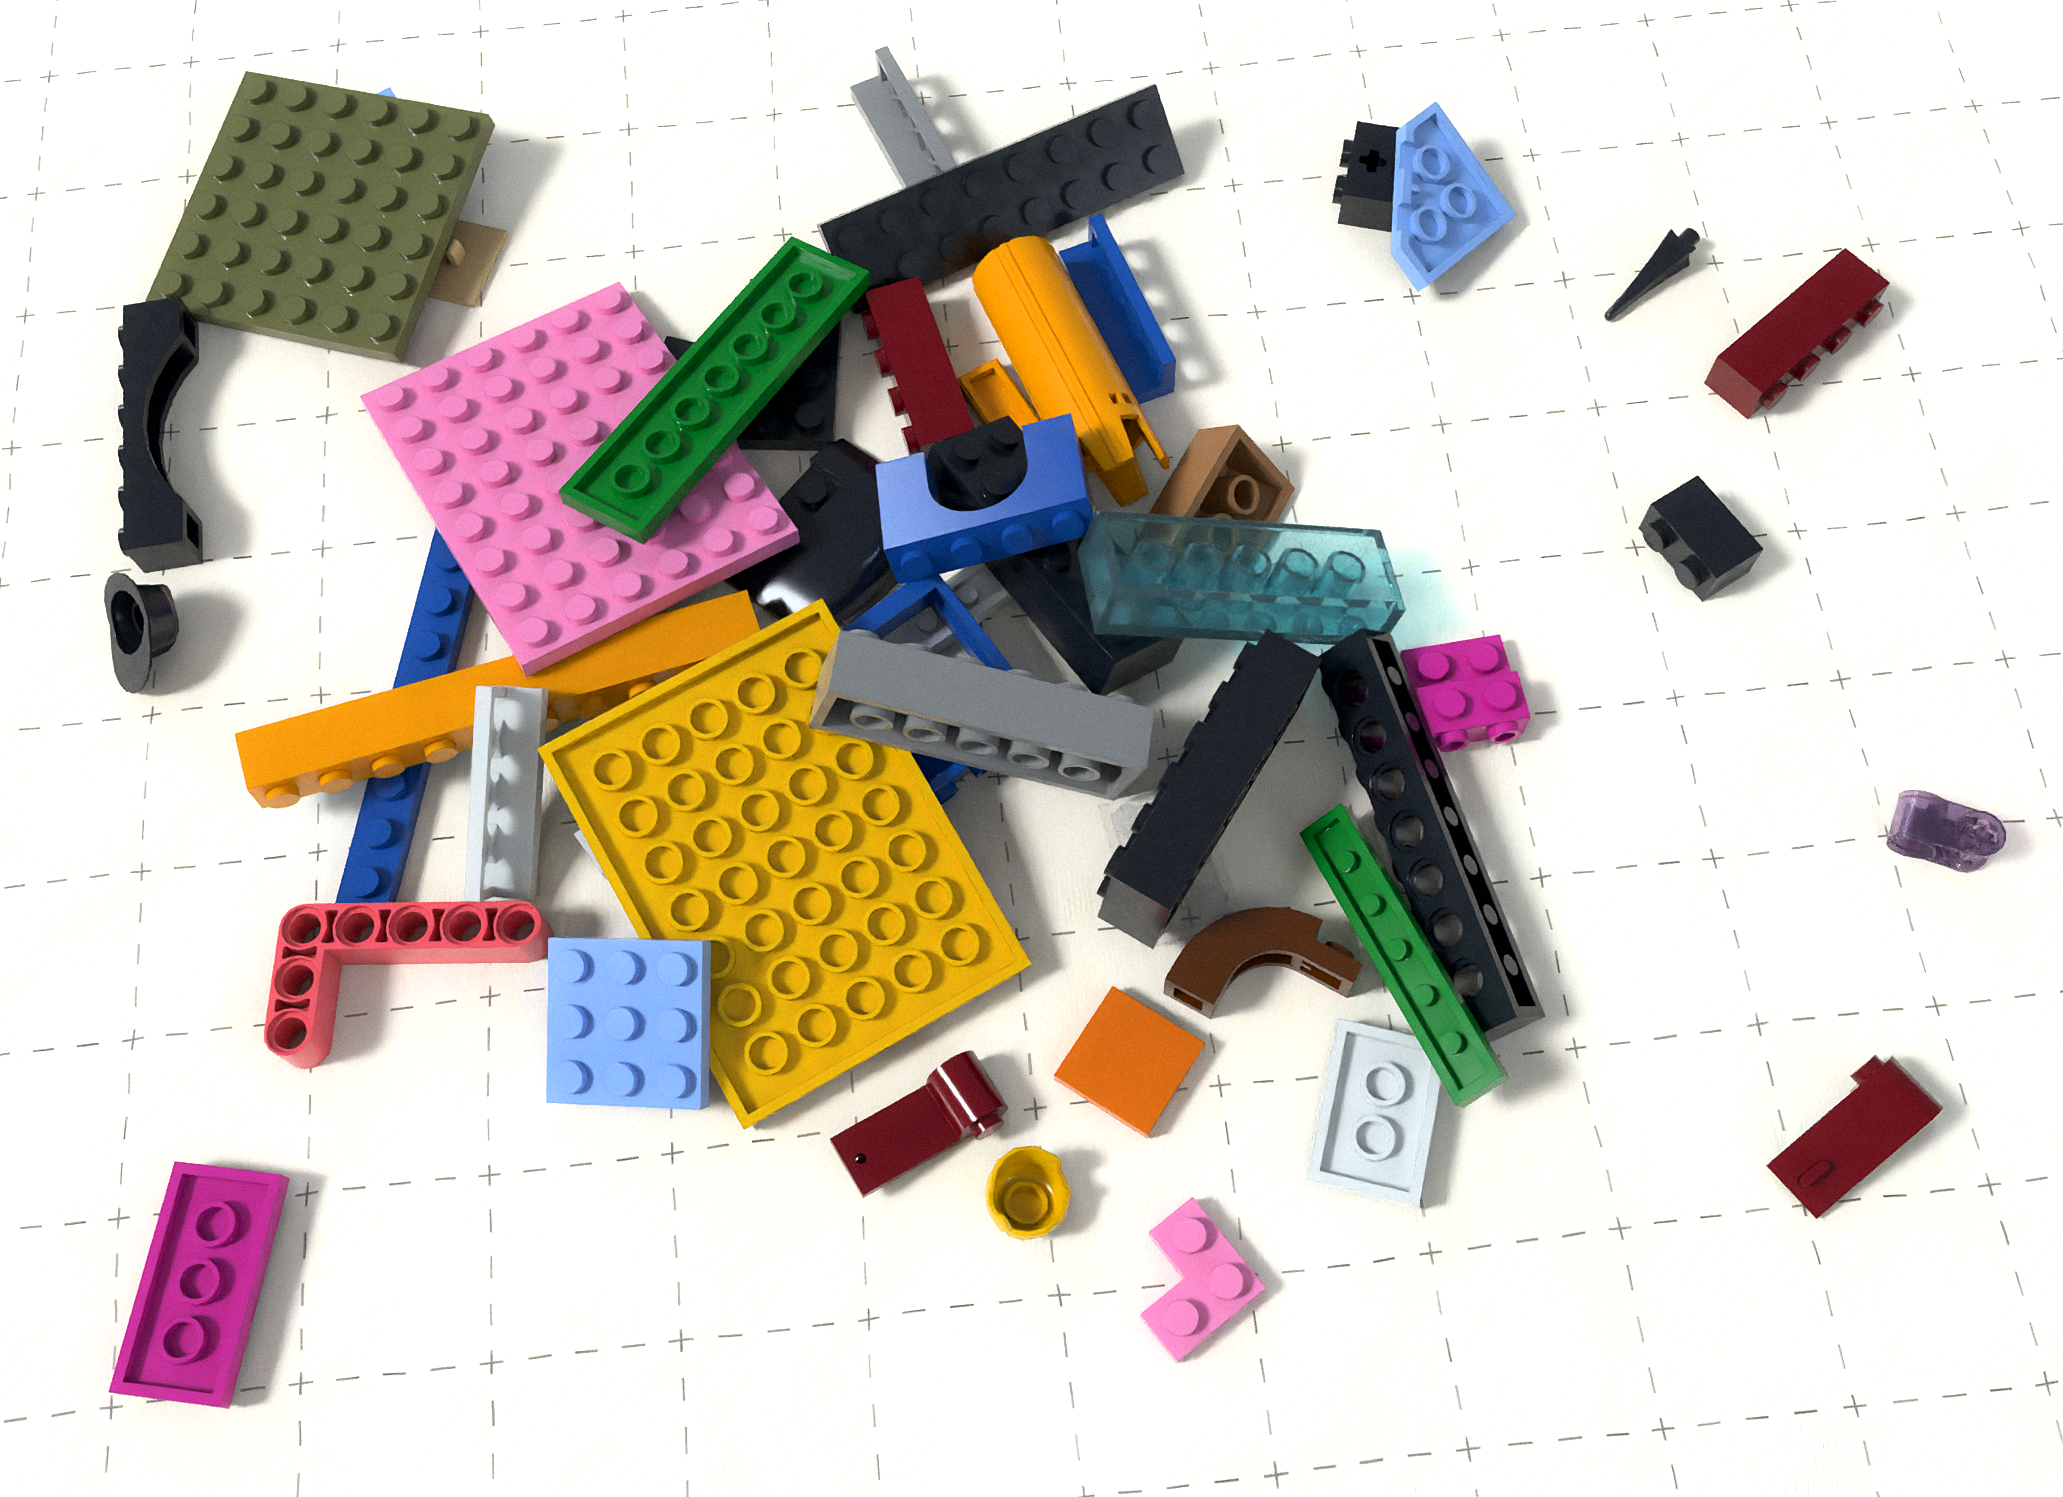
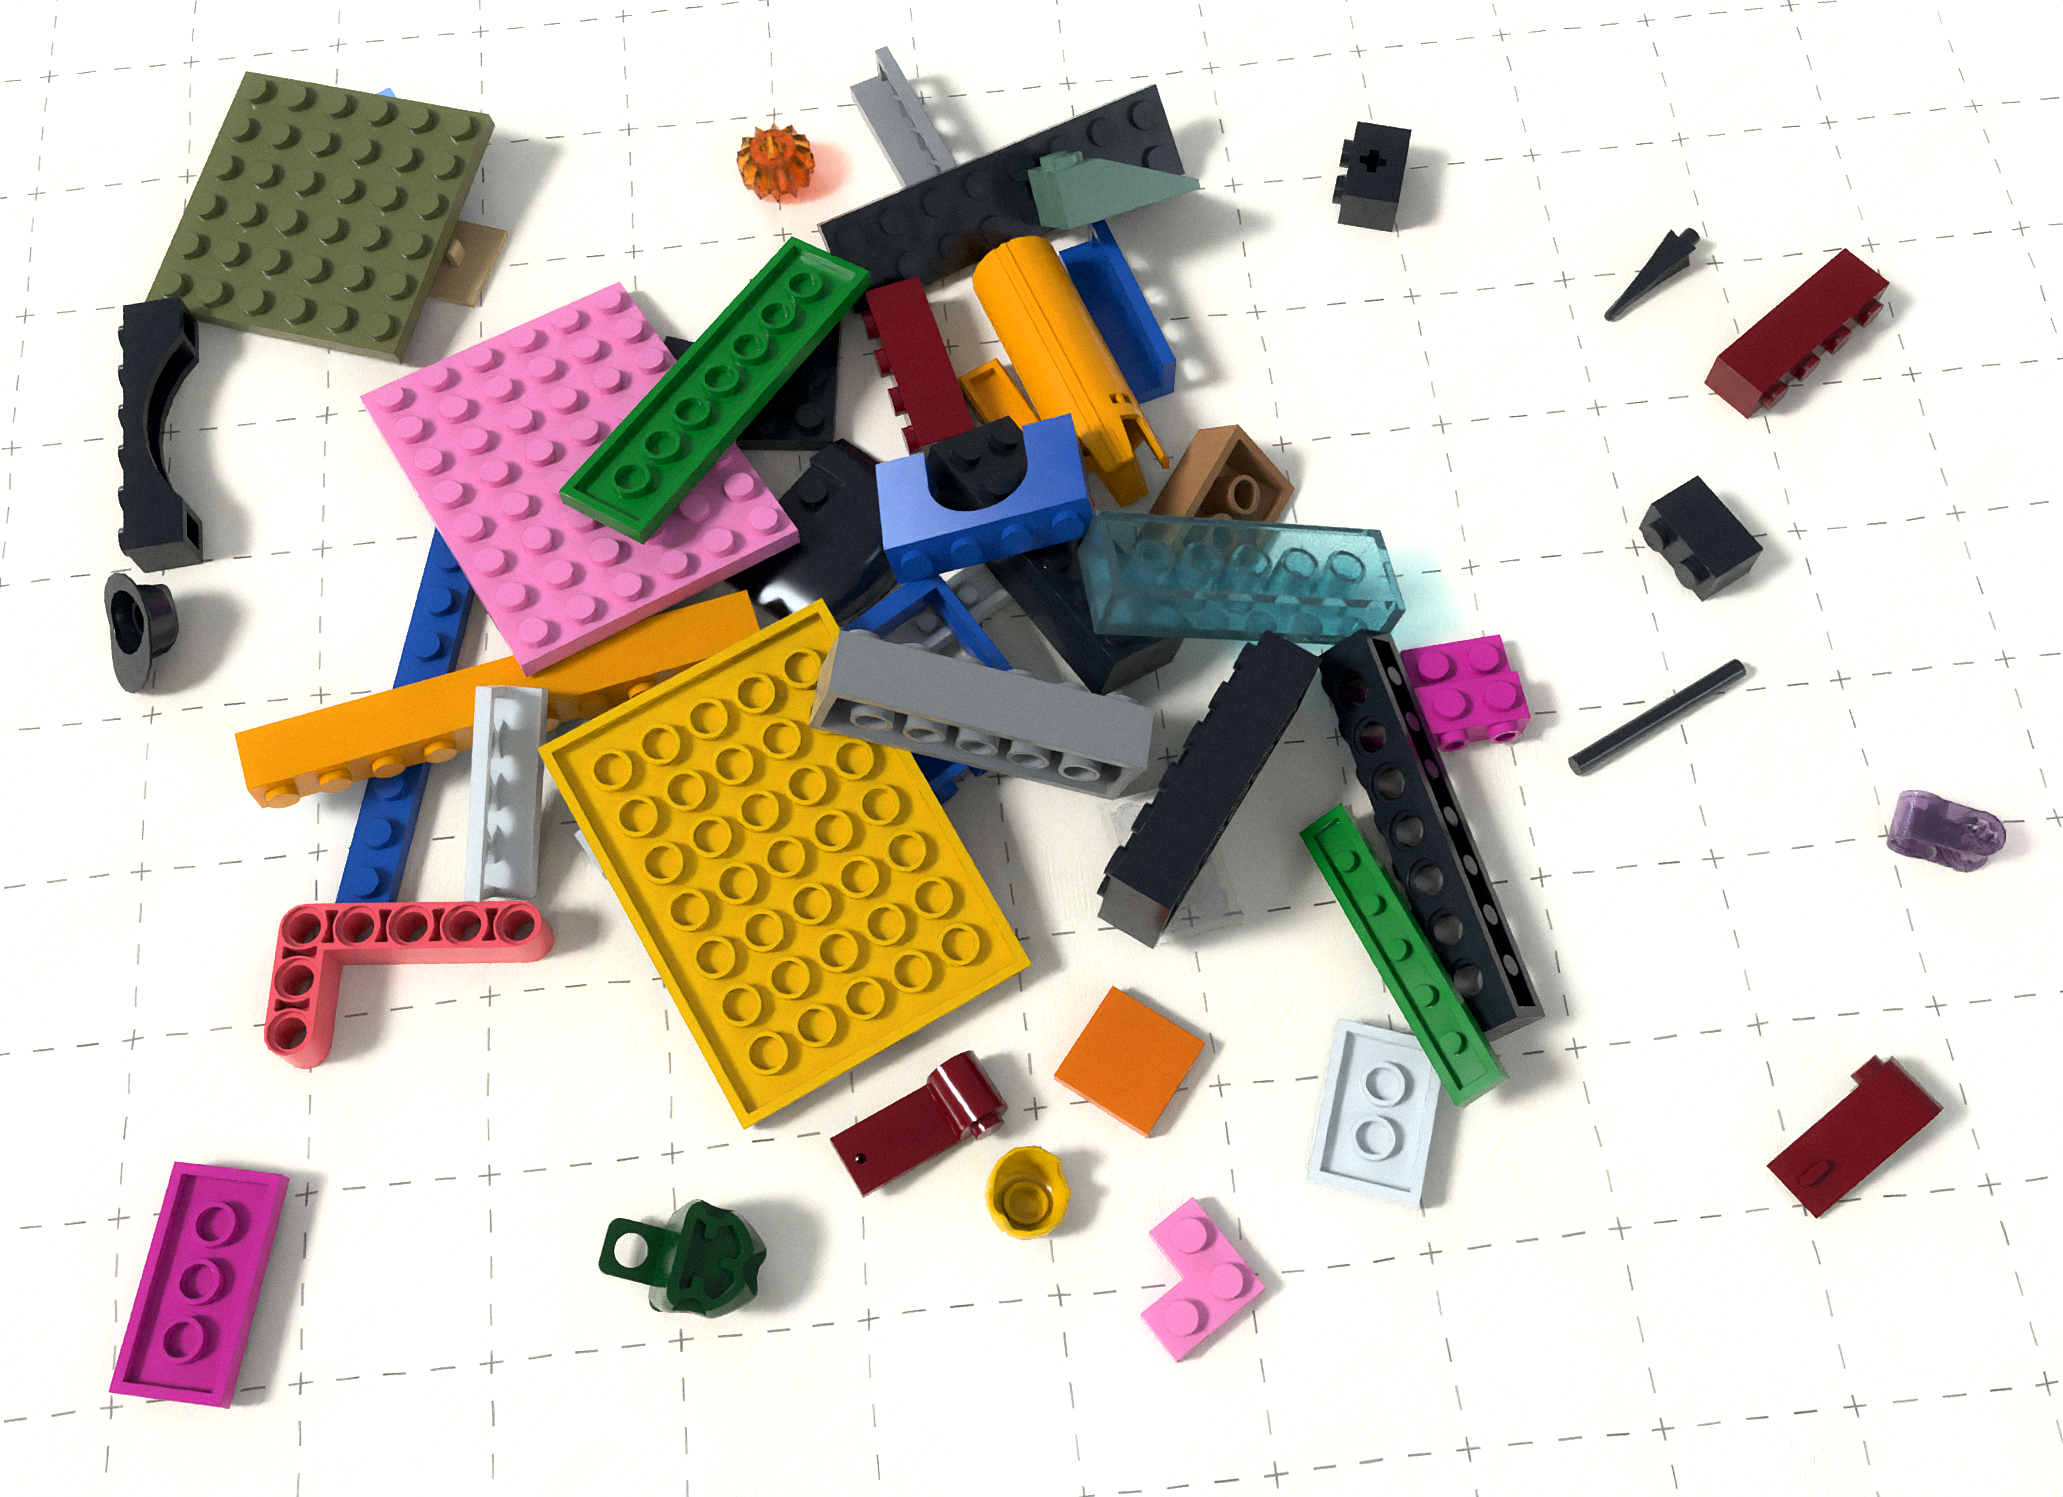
(628, 1022): light blue plate -> none
(697, 1264): none -> dark green piece
(775, 162): none -> clear orange gear
(1085, 190): none -> sand green slope
(1251, 941): reddish brown arch -> none
(1439, 198): light blue plate -> none
(1656, 717): none -> black bar

